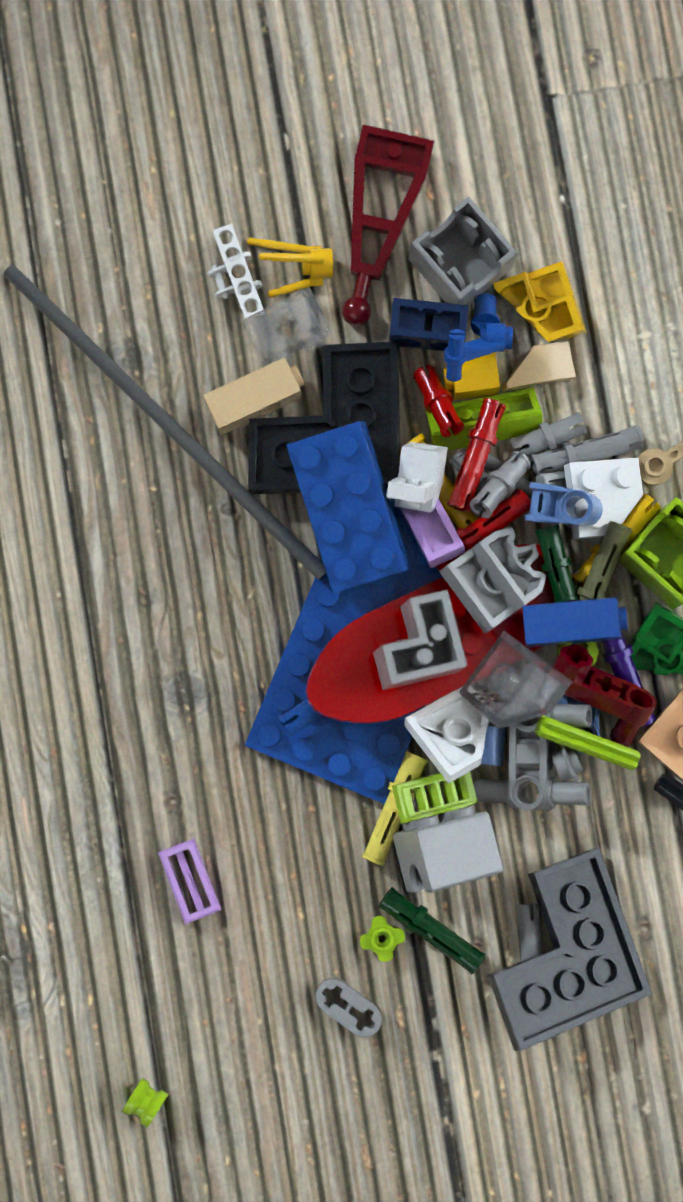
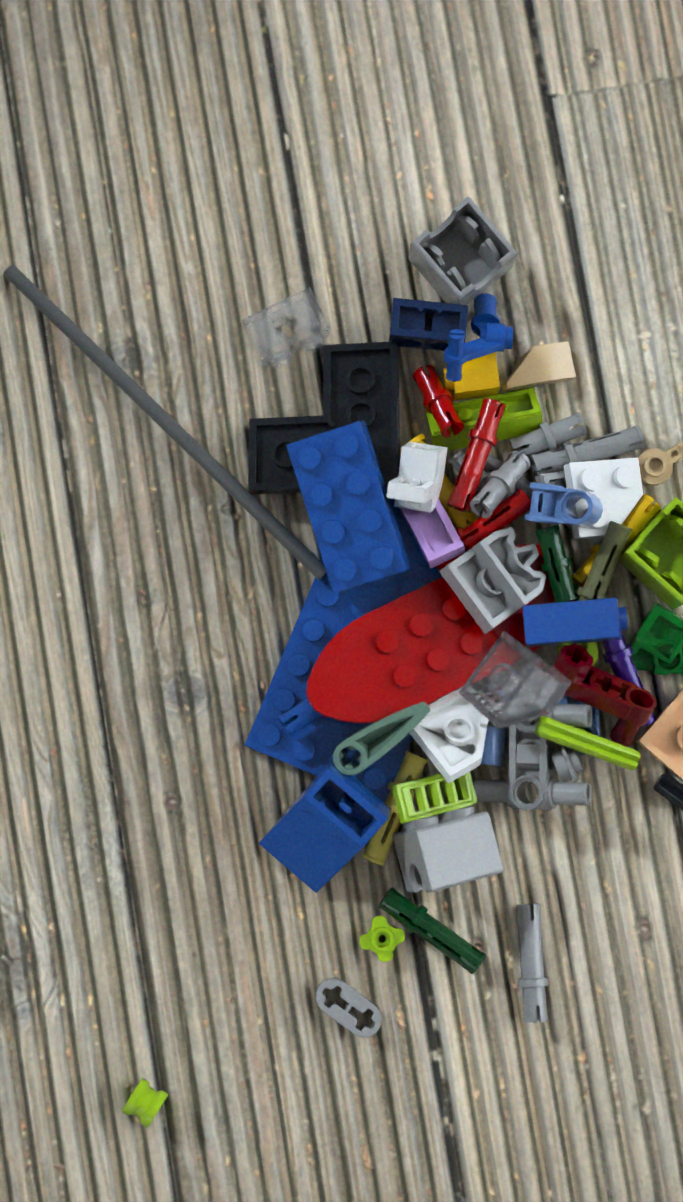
(204, 876): lavender tile -> none
(229, 263): white piece -> none
(254, 395): tan brick -> none
(316, 263): yellow plant -> none
(325, 827): none -> blue slope
(378, 738): none -> sand green piece
(395, 154): dark red plate -> none
(432, 644): light grey brick -> none
(545, 301): yellow slope -> none
(591, 962): plate -> none

